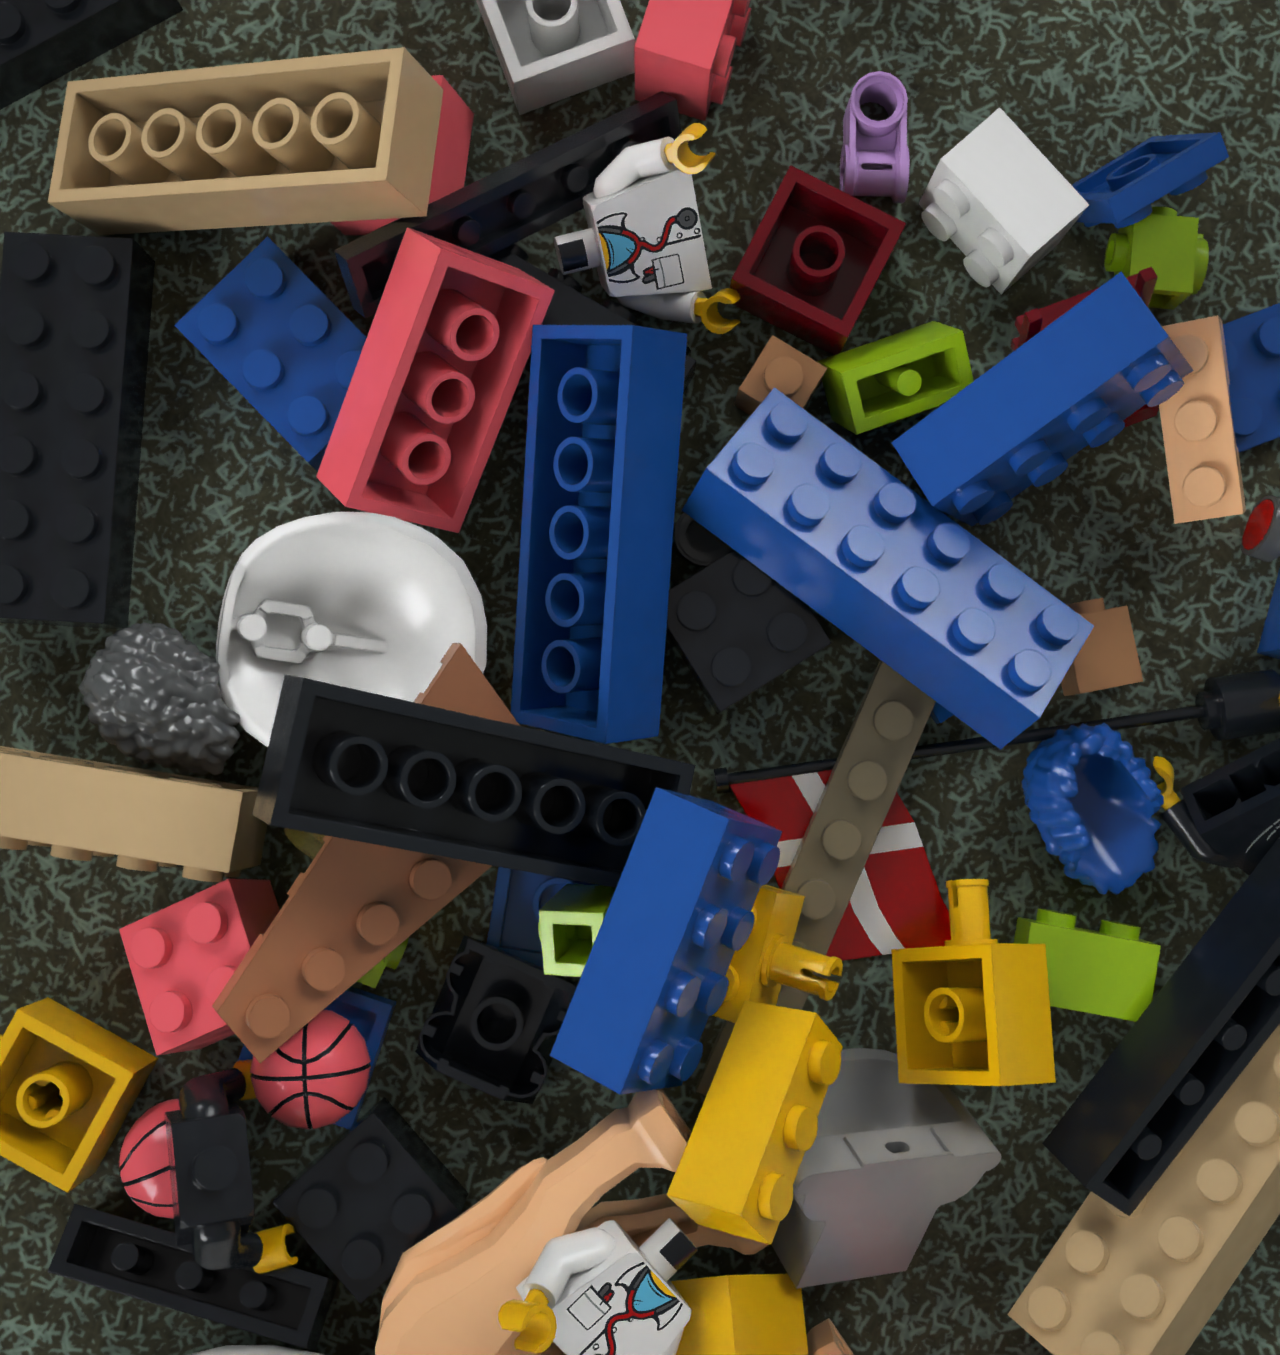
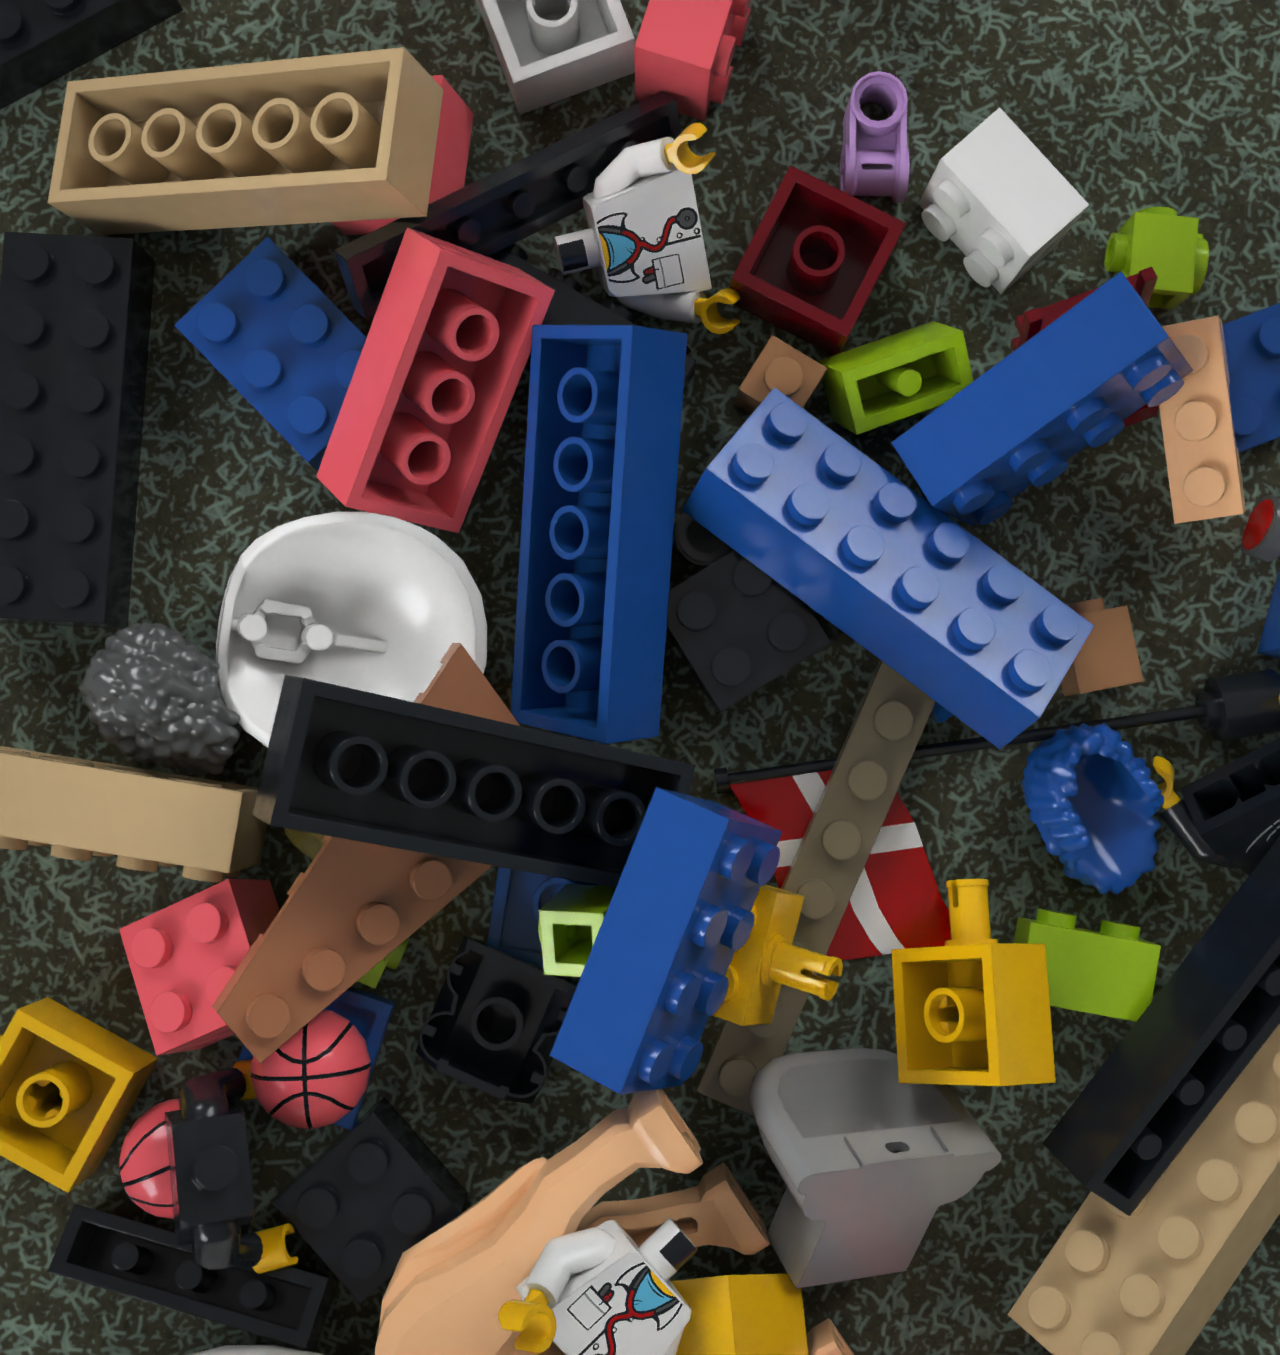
(757, 1121): yellow brick -> none
(1160, 165): blue plate -> none

